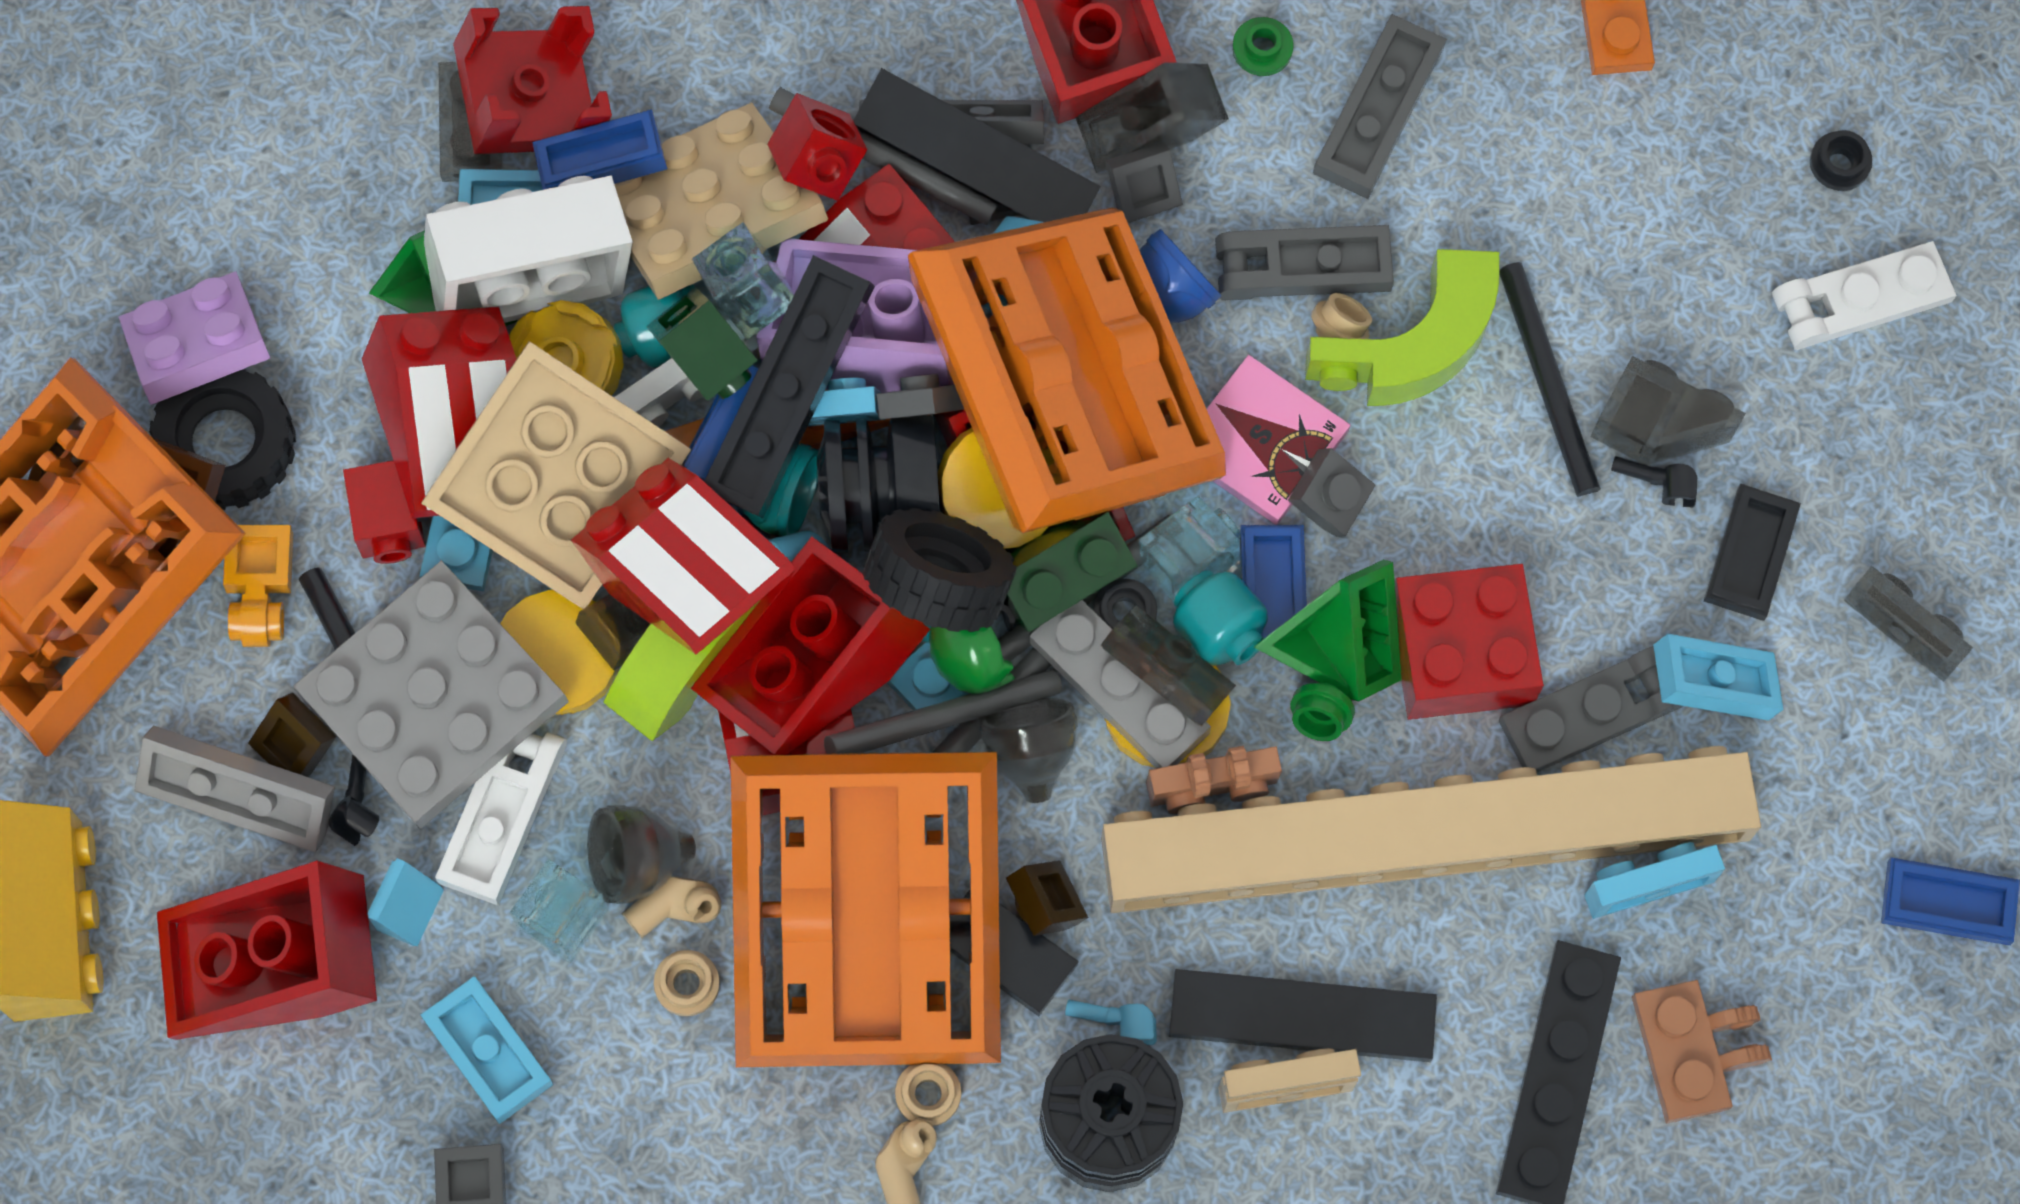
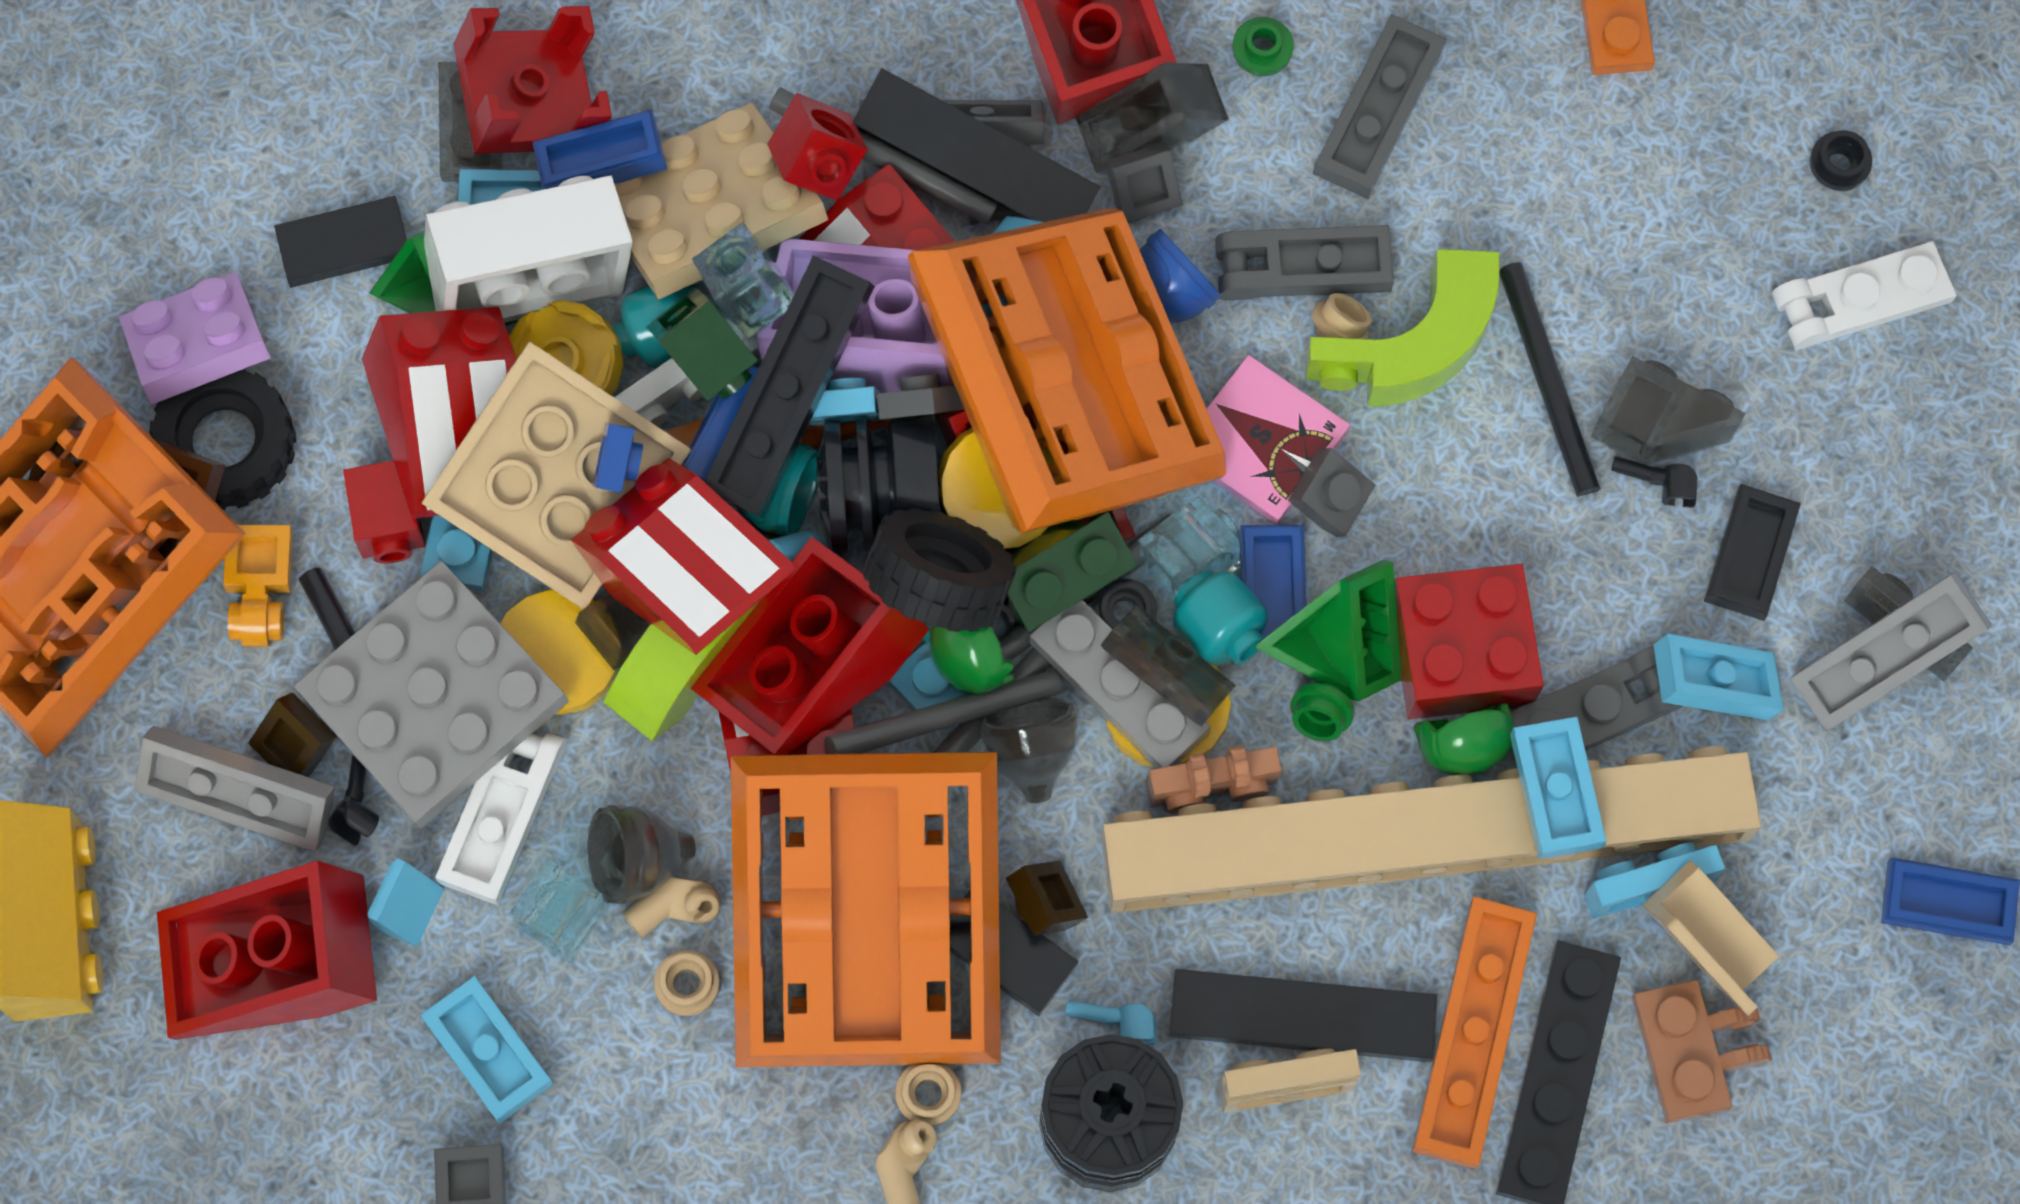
(341, 241): none -> black tile
(617, 458): none -> blue plate
(1467, 743): none -> green hair
(1474, 1033): none -> orange plate
(1558, 788): none -> medium azure plate
(1712, 933): none -> tan panel
(1891, 651): none -> light grey plate

